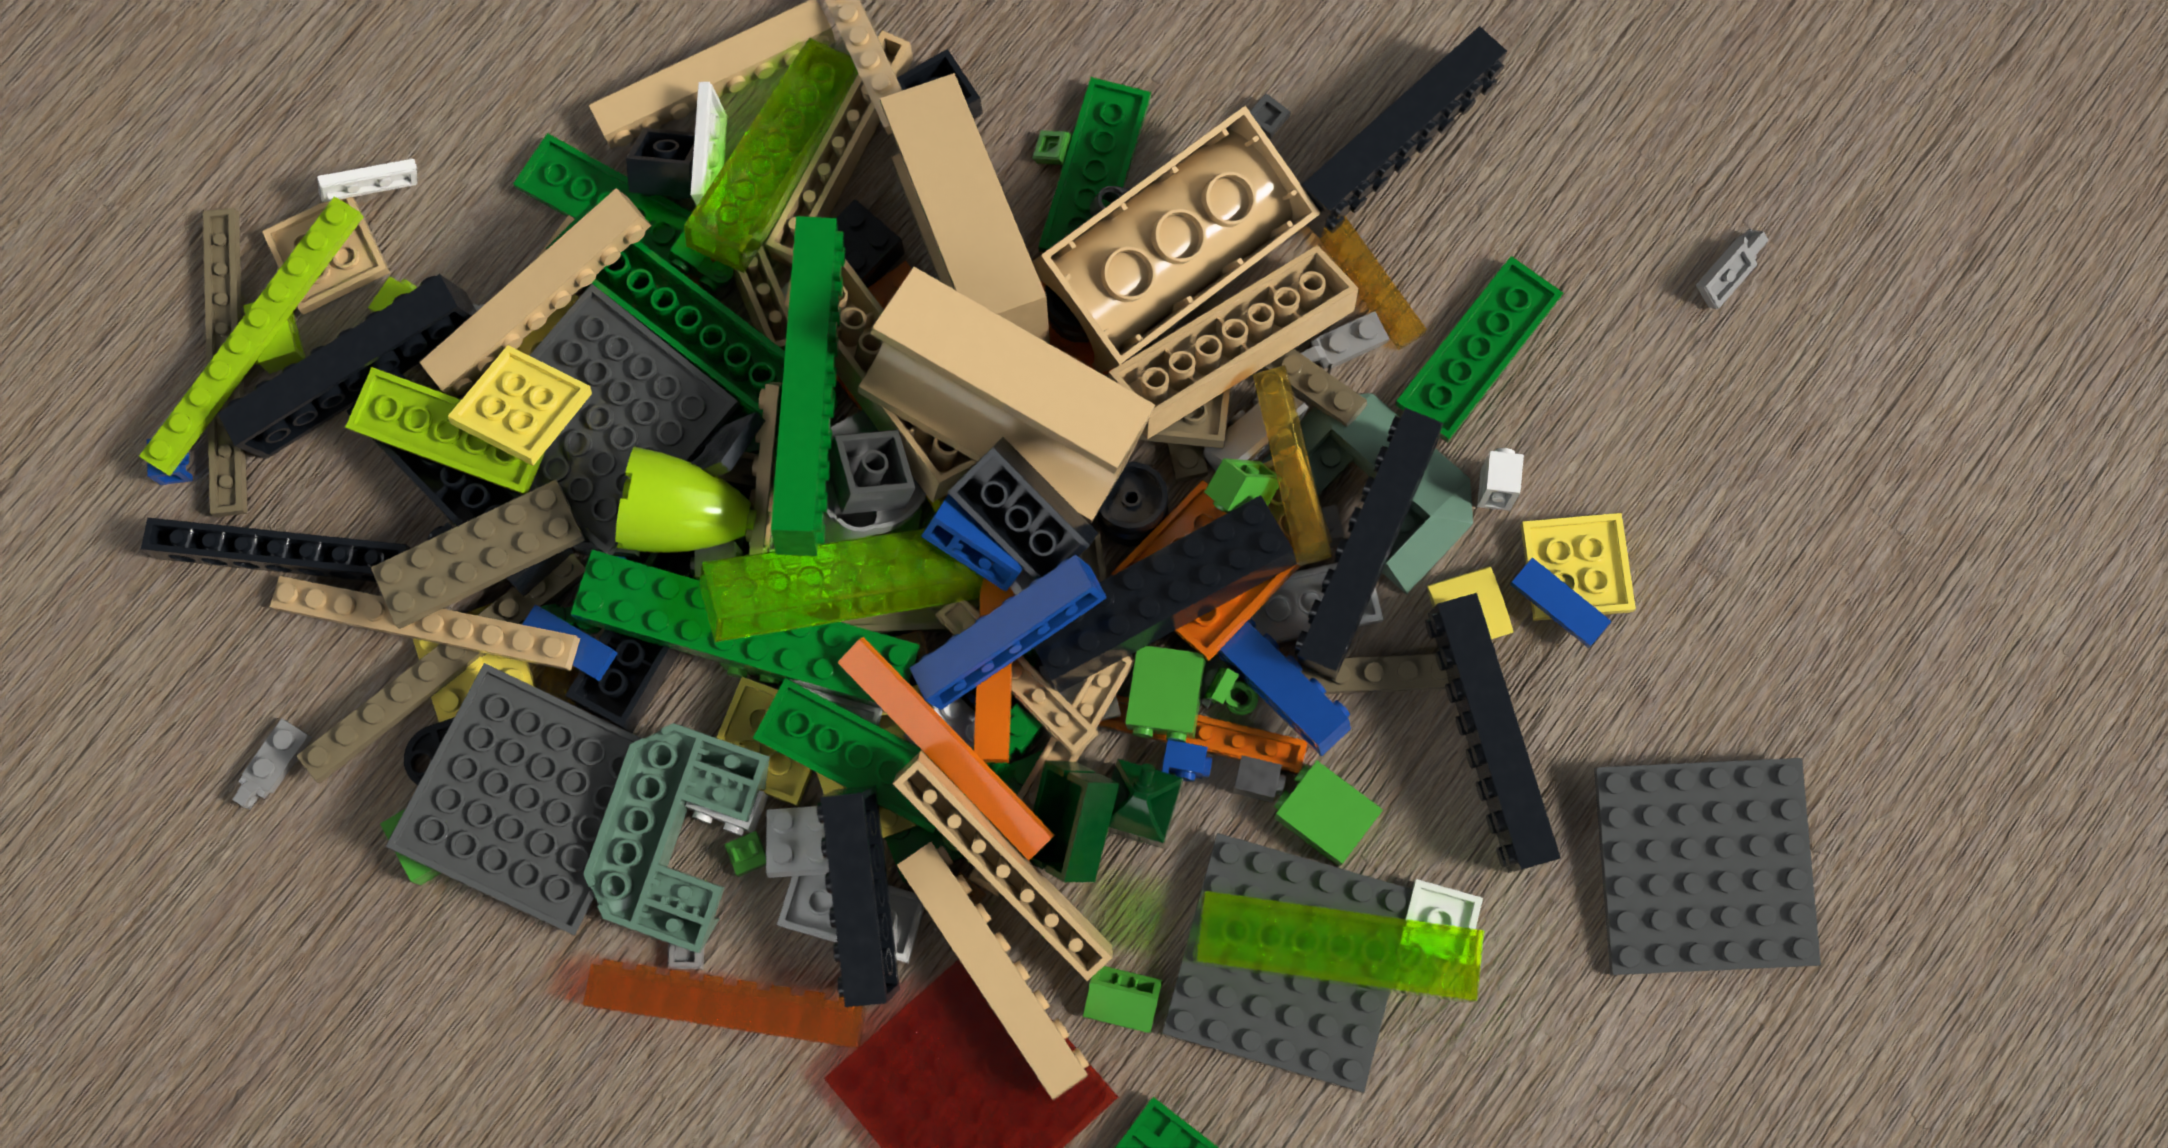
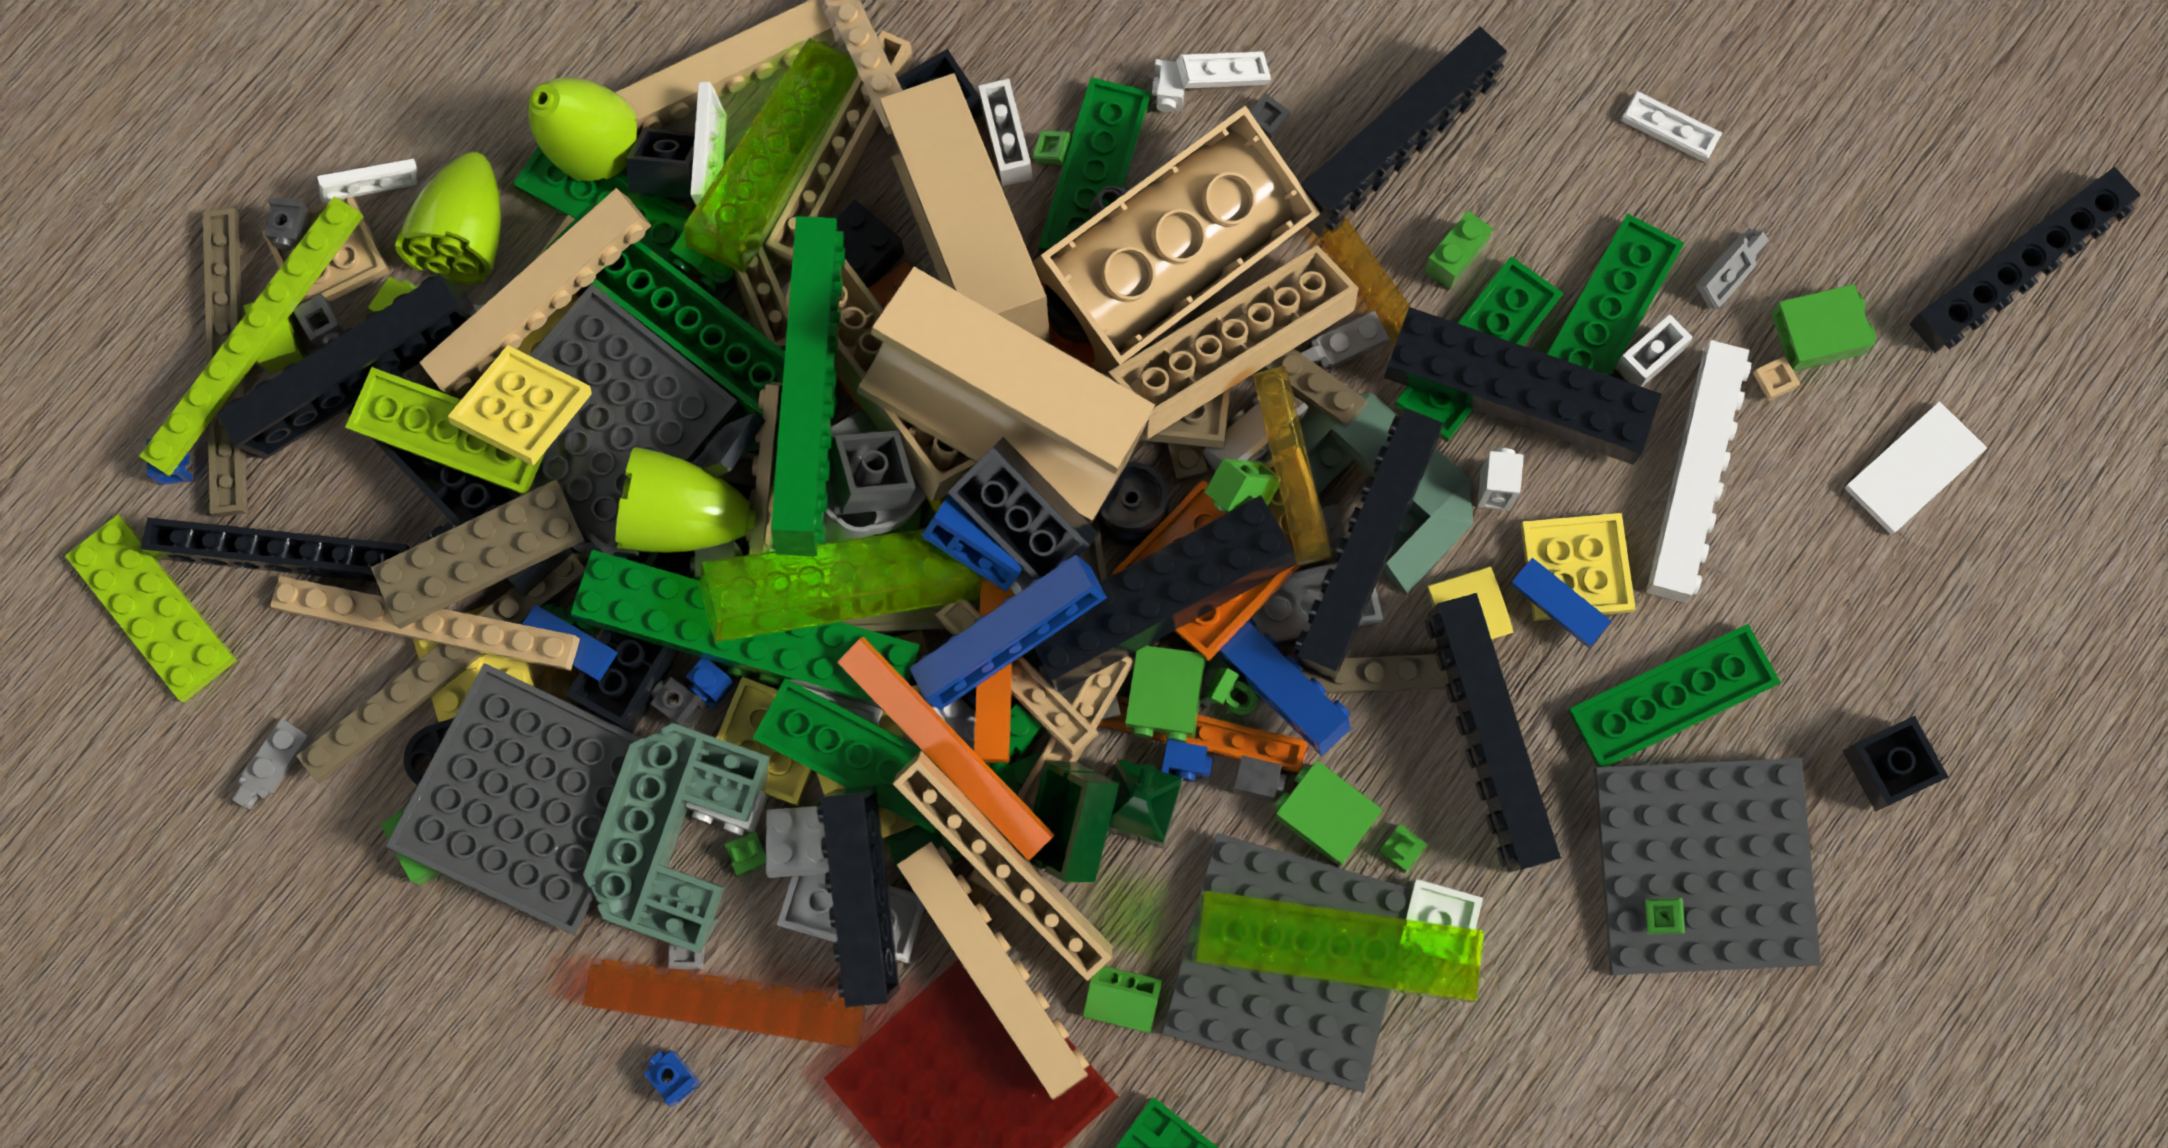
(151, 608): none -> lime plate
(297, 222): none -> flat silver brick
(319, 320): none -> flat silver brick
(455, 222): none -> lime cylinder
(582, 127): none -> lime cylinder
(680, 1086): none -> blue brick
(687, 708): none -> flat silver brick
(709, 682): none -> blue brick
(1005, 132): none -> white brick
(1168, 86): none -> white brick
(1223, 69): none -> white tile
(1402, 848): none -> bright green tile
(1458, 250): none -> bright green brick
(1523, 386): none -> black brick
(1616, 296): none -> green plate
(1653, 352): none -> white brick
(1665, 916): none -> bright green tile
(1671, 126): none -> white tile
(1673, 696): none -> green plate
(1698, 472): none -> white brick
(1776, 378): none -> tan plate
(1823, 327): none -> bright green brick
(1895, 763): none -> black brick
(1915, 468): none -> white tile
(2109, 191): none -> black brick

